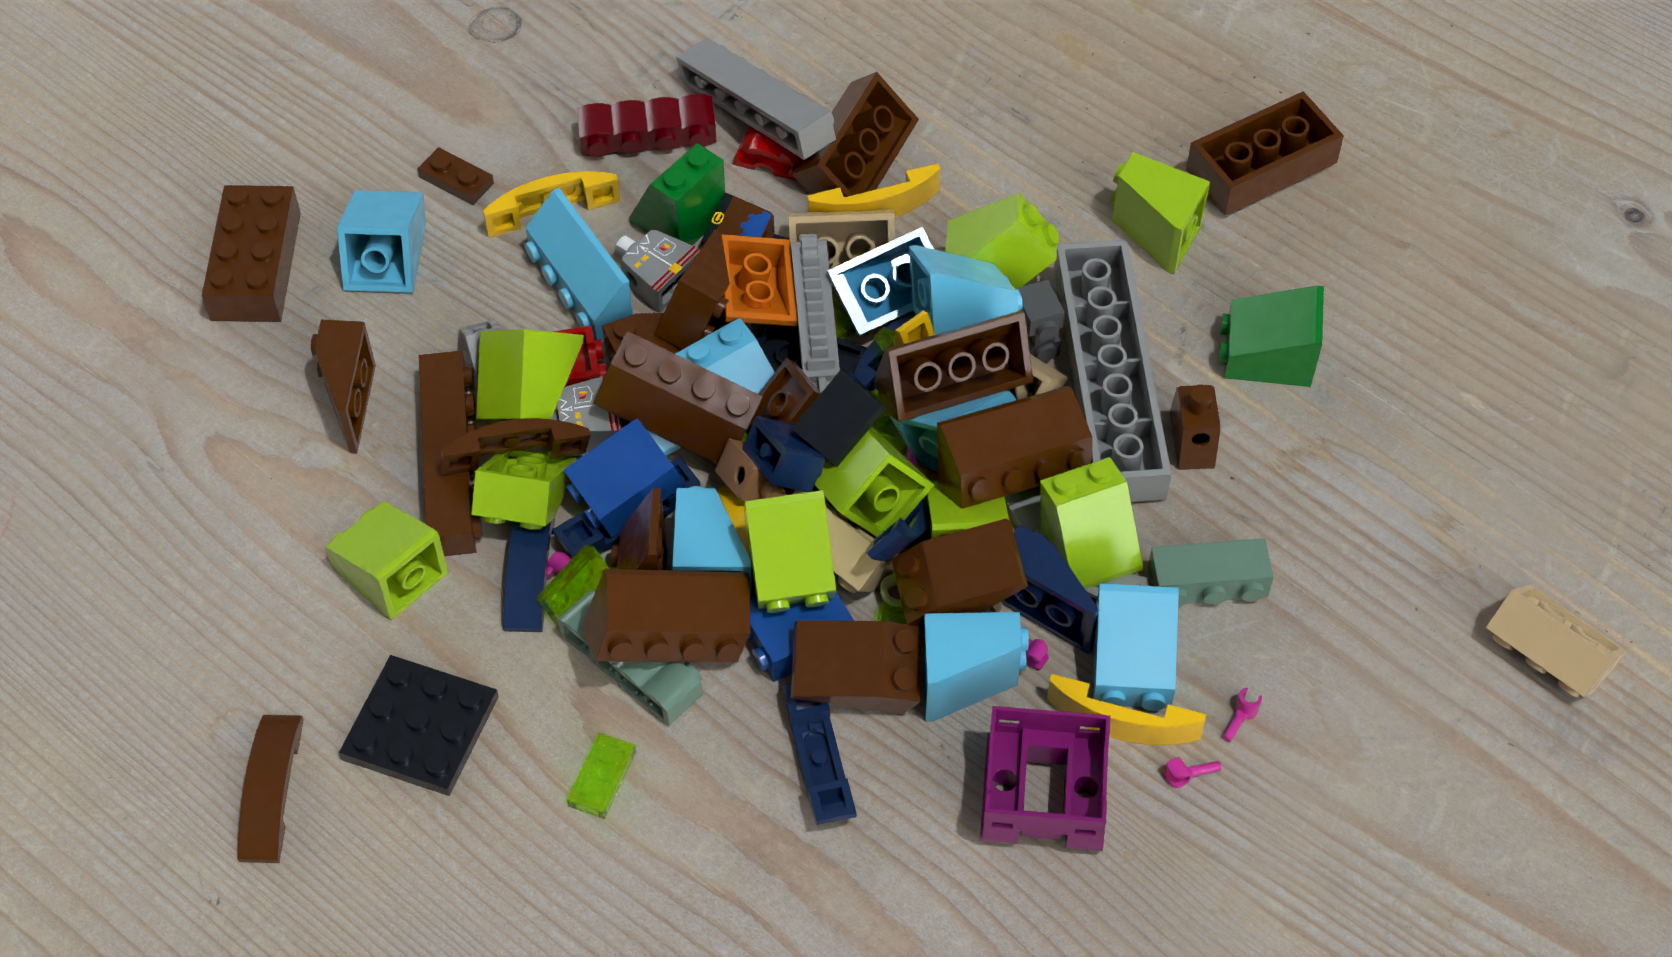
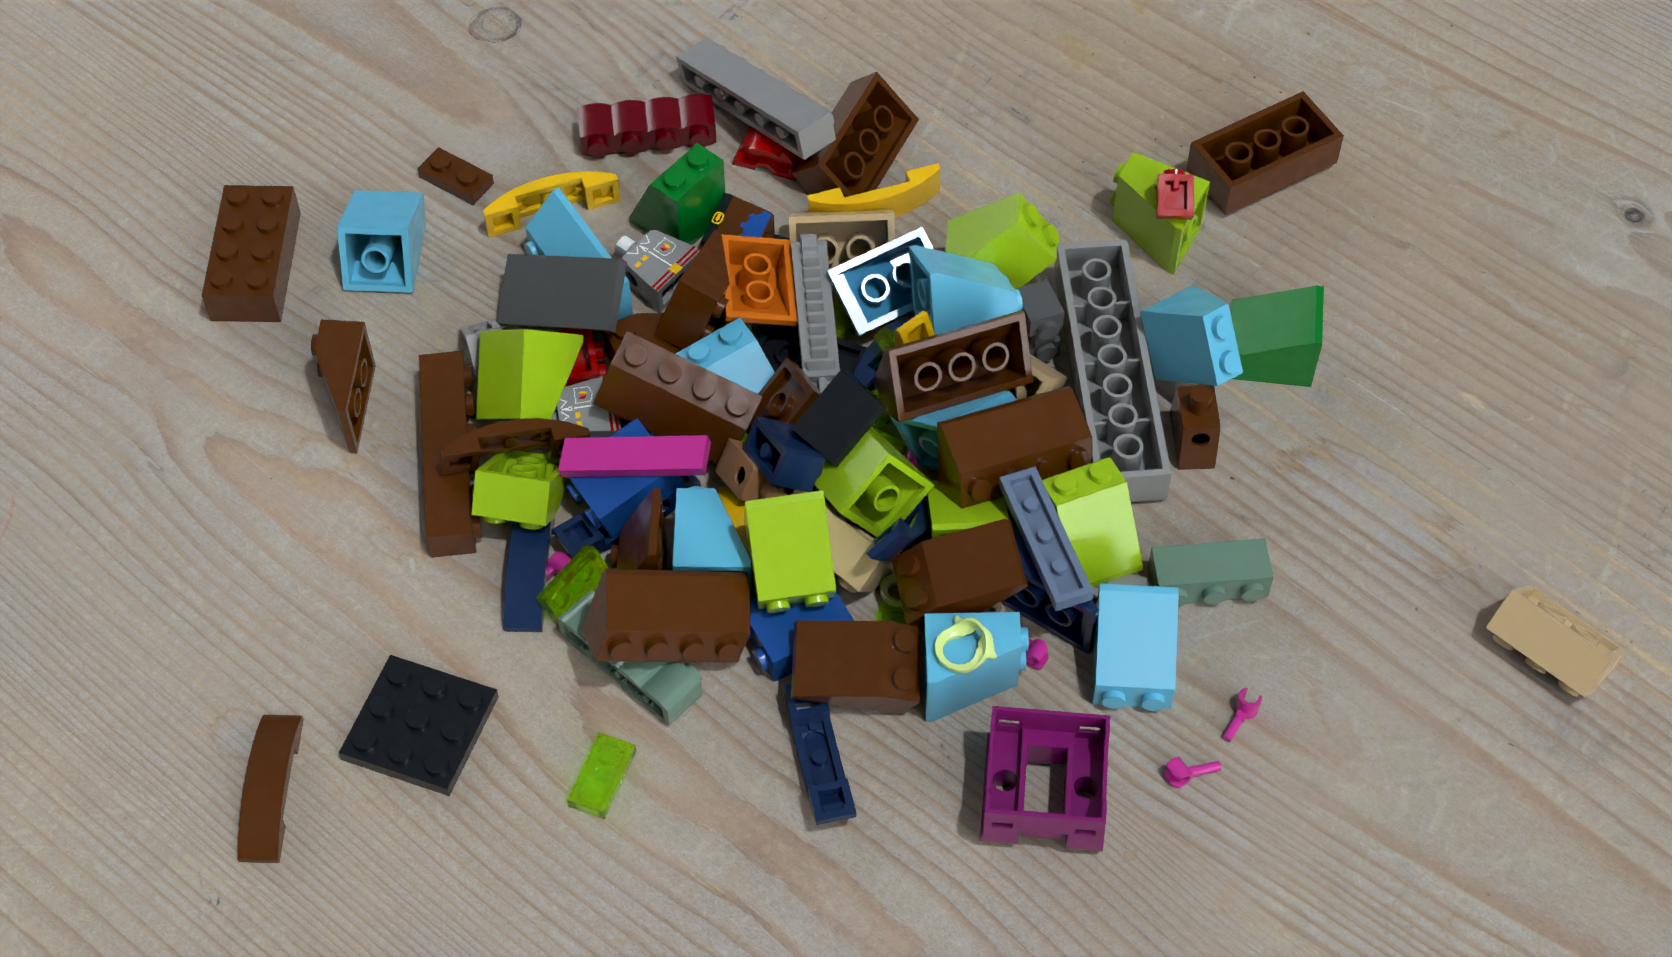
(389, 558): lime slope -> none
(561, 292): none -> dark grey tile
(635, 456): none -> dark pink tile
(964, 627): none -> yellowish green piece
(1045, 539): none -> sand blue plate
(1126, 724): yellow slope -> none
(1174, 195): none -> red bracket
(1192, 338): none -> medium azure slope

